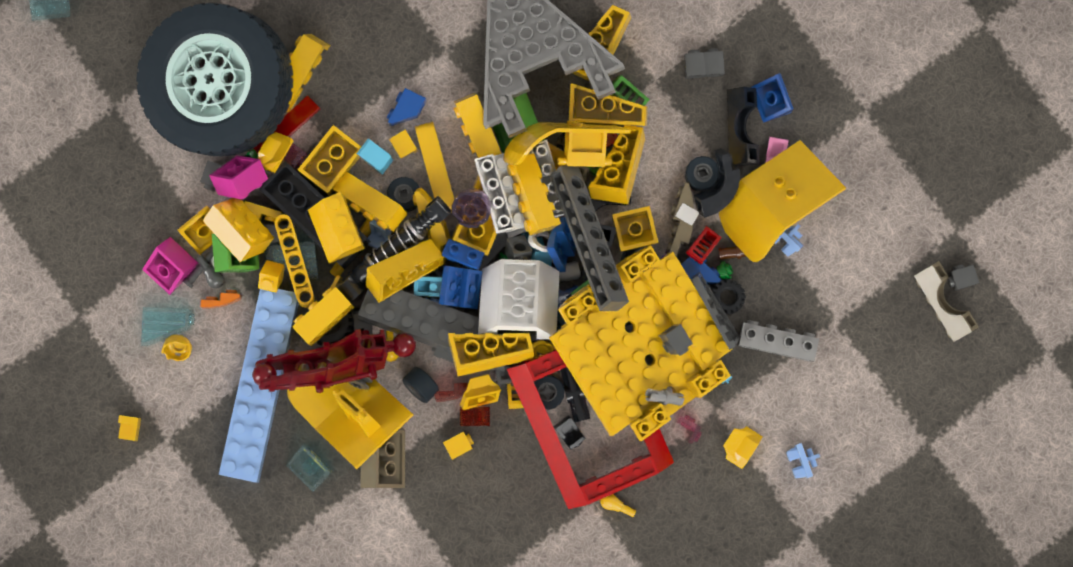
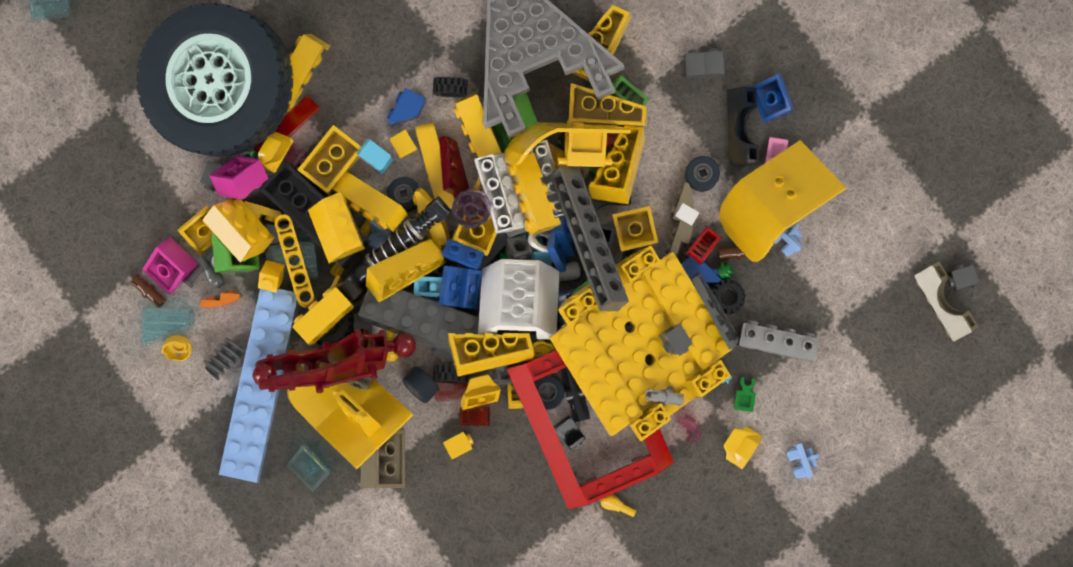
(129, 427): yellow panel -> none
(148, 291): none -> reddish brown pin
(222, 358): none -> dark grey piece
(447, 374): none -> black tyre
(450, 87): none -> black tyre
(452, 167): none -> dark red wing
(724, 189): black arch -> none
(745, 399): none -> green plate

